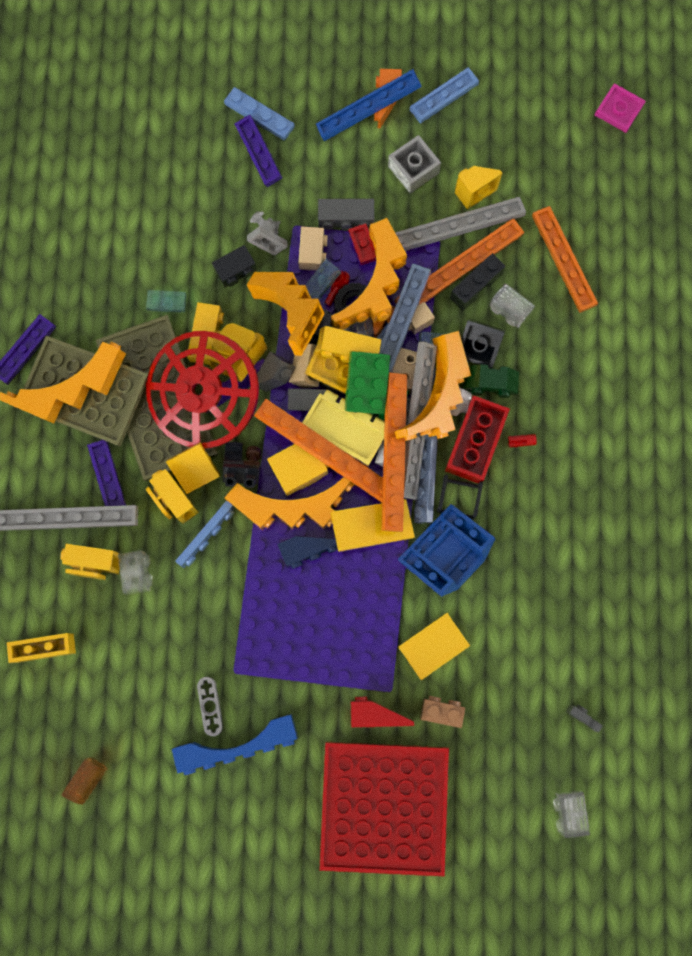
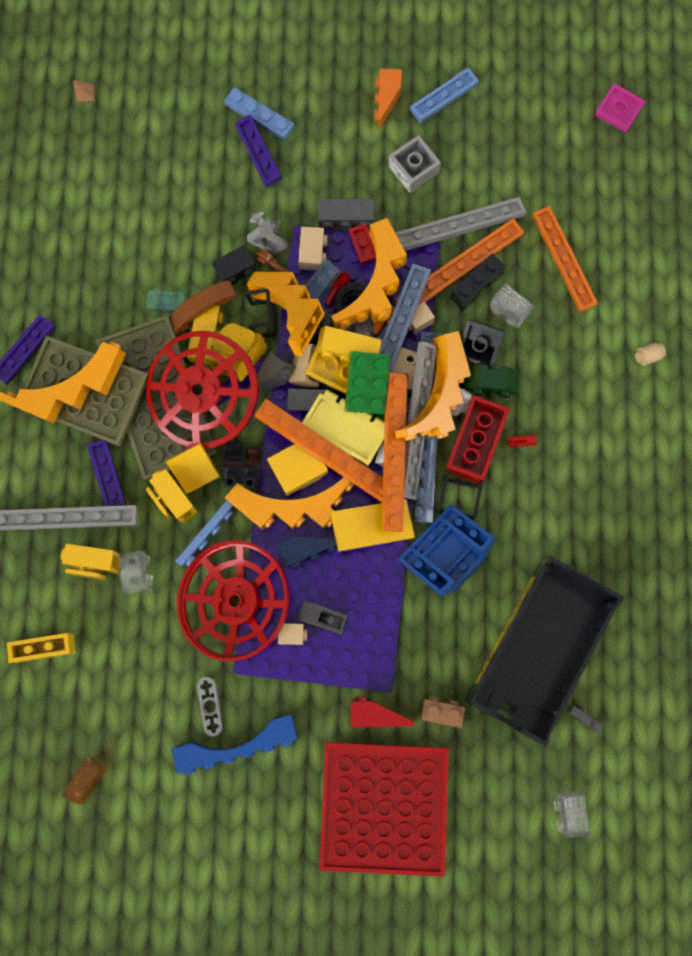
(84, 92): none -> medium nougat slope
(200, 303): none -> dark orange slope
(223, 597): none -> red dish
(265, 258): none -> dark orange plate
(271, 311): none -> black piece
(292, 634): none -> tan brick
(322, 617): none -> dark grey slope
(368, 105): blue tile -> none
(434, 646): yellow tile -> none
(476, 184): yellow slope -> none
(544, 648): none -> black piece
(650, 353): none -> tan brick

